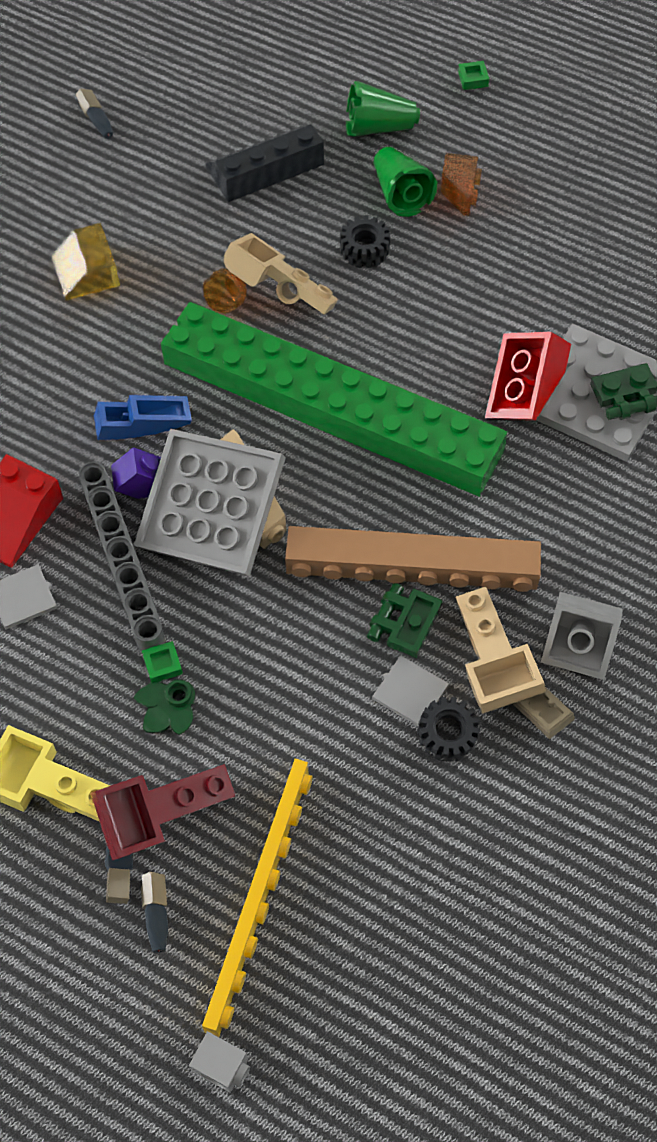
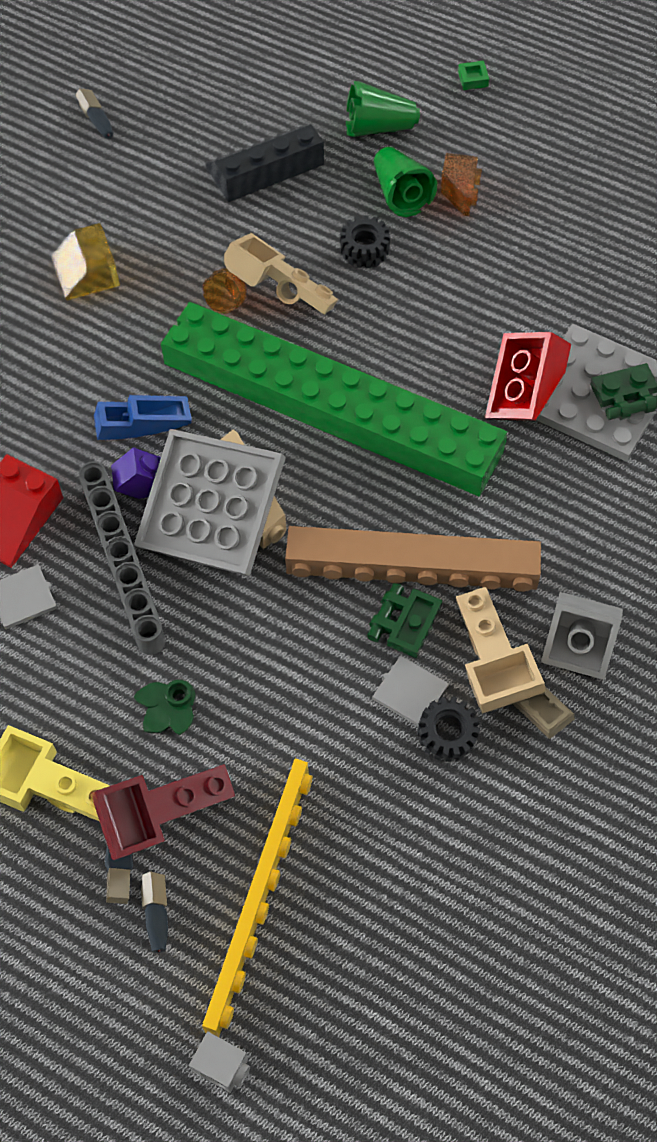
(162, 662): green plate -> none

